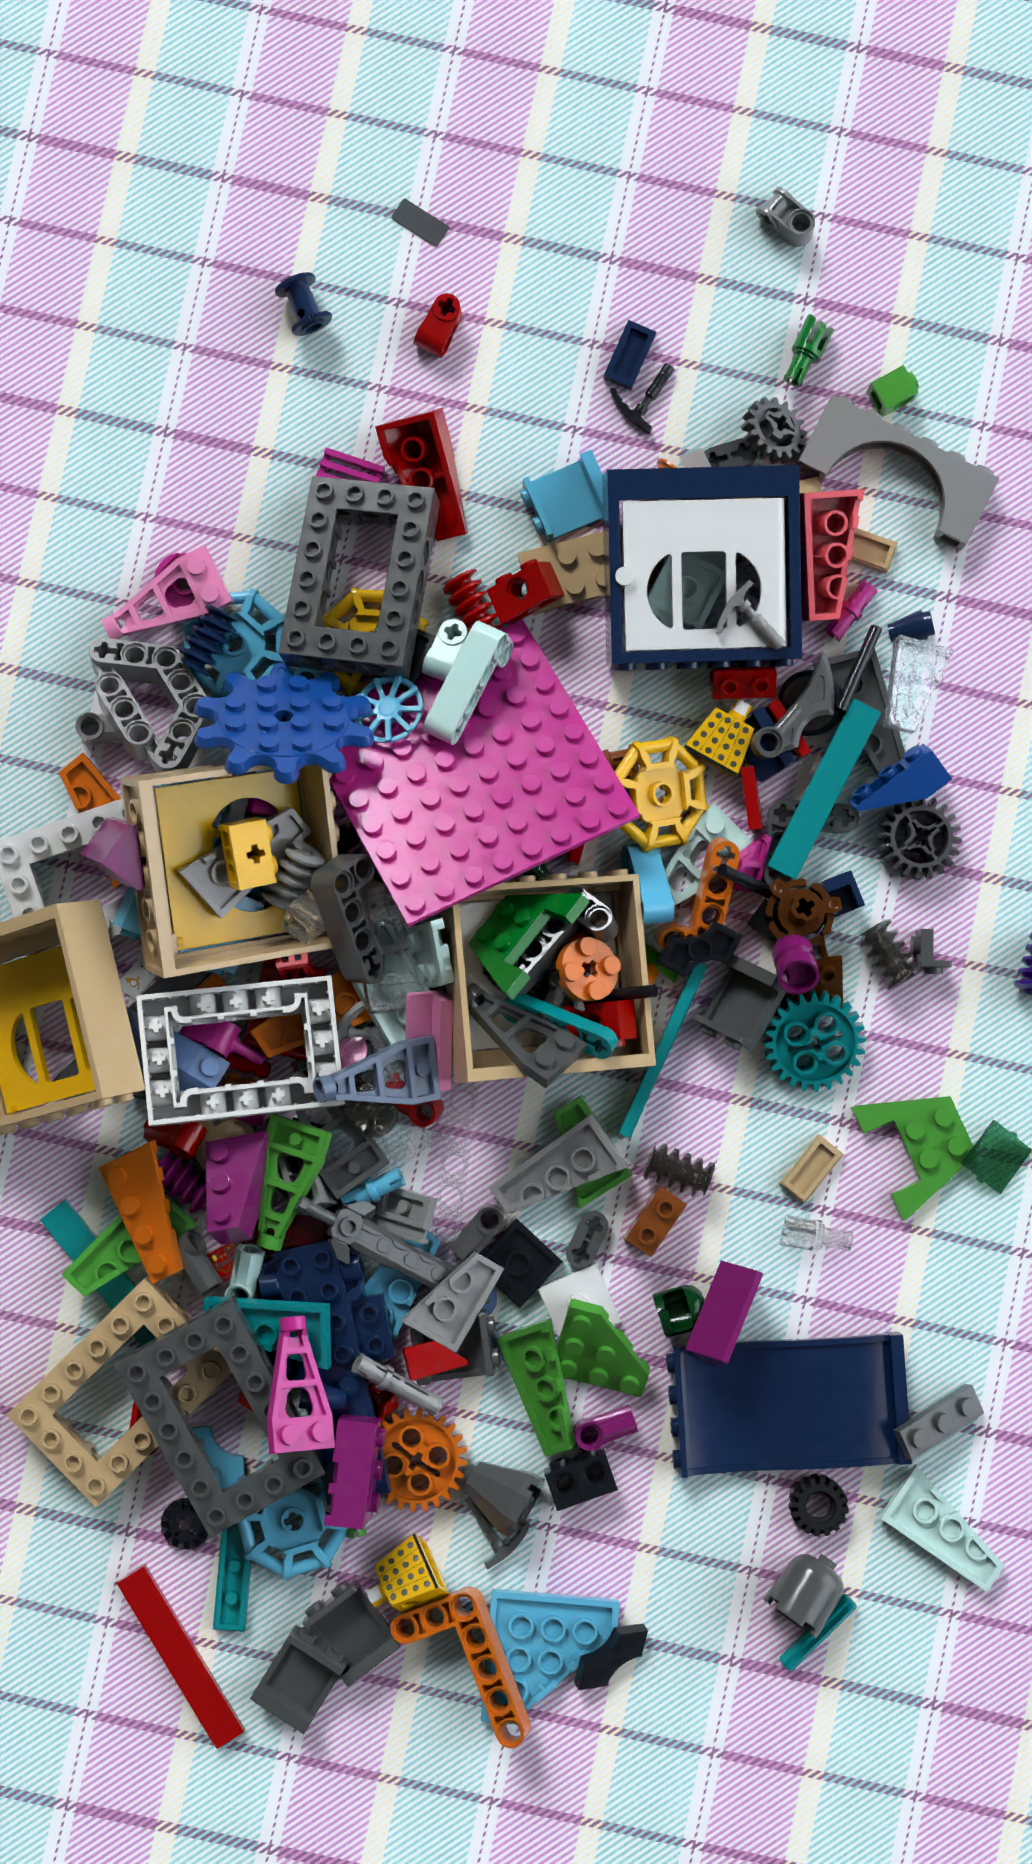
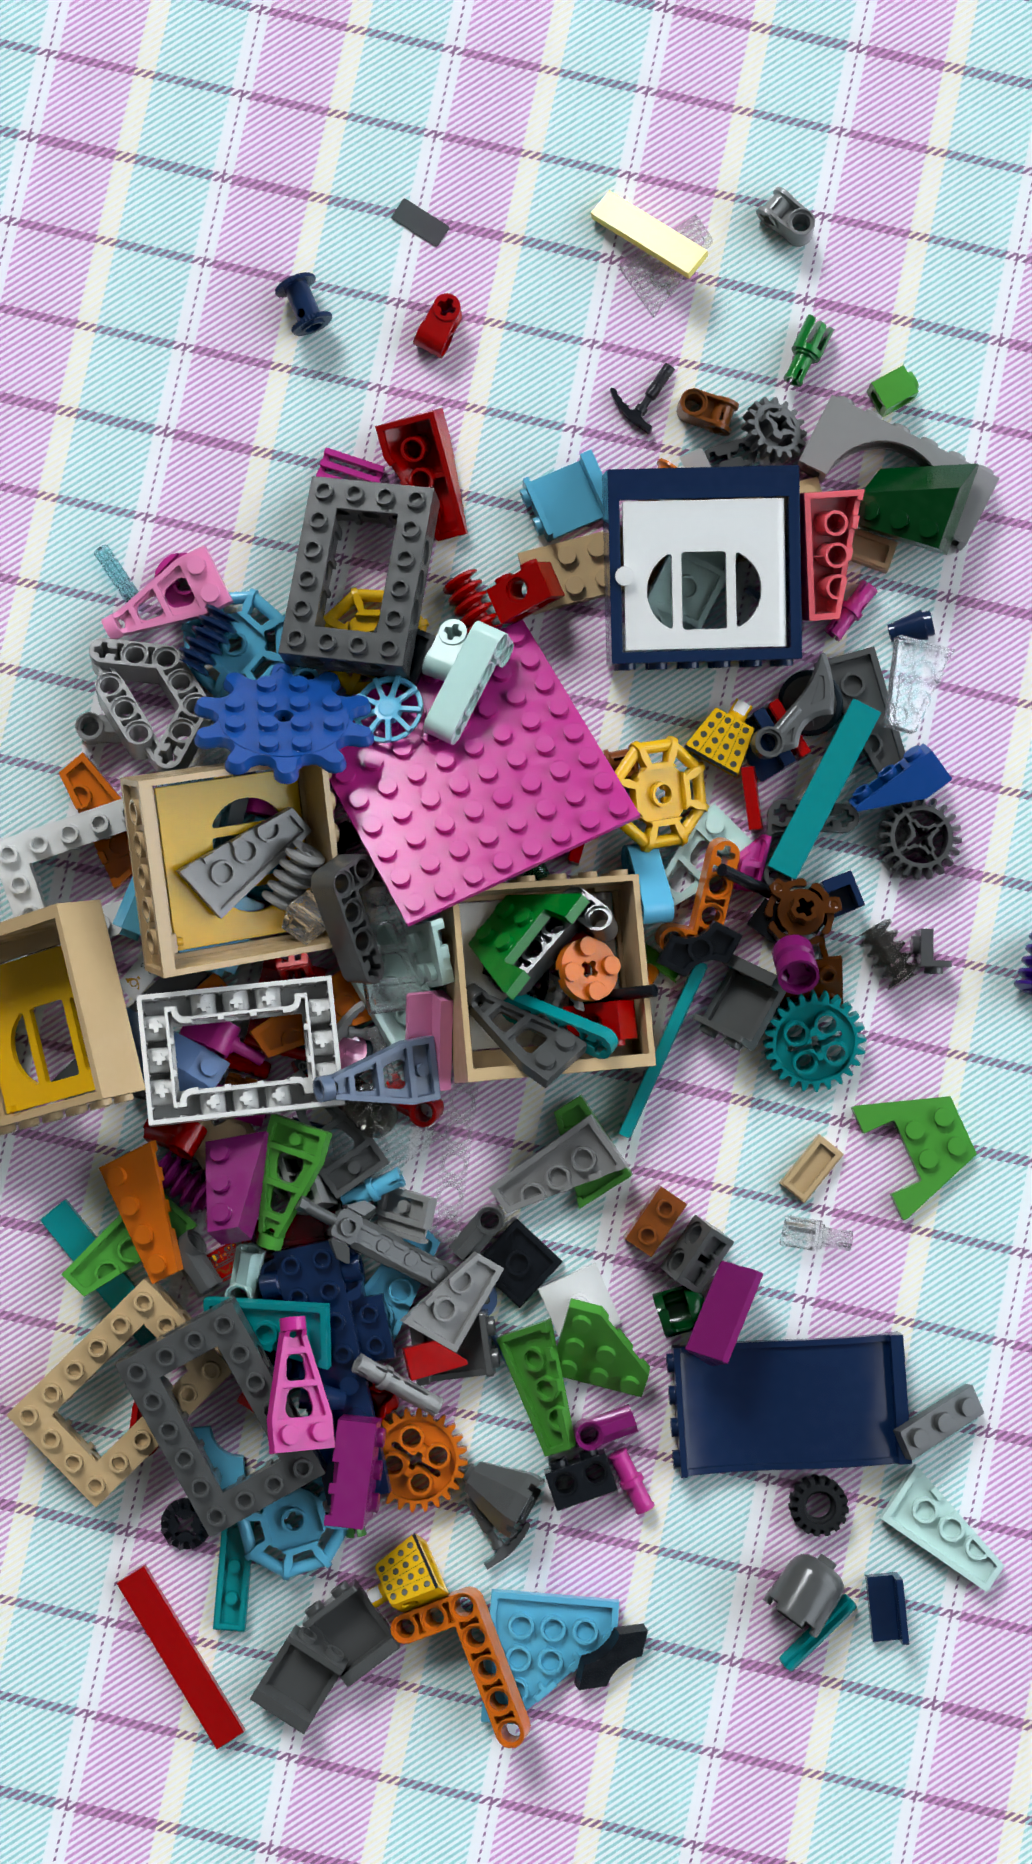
(115, 572): none -> clear light blue axle
(116, 852): magenta slope -> none
(238, 840): yellow brick -> none
(594, 1242): dark grey beam -> none
(629, 355): dark blue tile -> none
(631, 1481): none -> dark pink pin
(649, 234): none -> tile
(655, 280): none -> clear wing
(679, 1170): clear smoke piece -> none
(696, 1254): none -> dark grey brick
(710, 411): none -> dark orange piece
(743, 682): red bracket -> none
(756, 619): light grey piece -> none
(858, 668): black bar -> none
(887, 1607): none -> dark blue panel
(917, 504): none -> dark green wedge
(996, 1157): clear green piece -> none

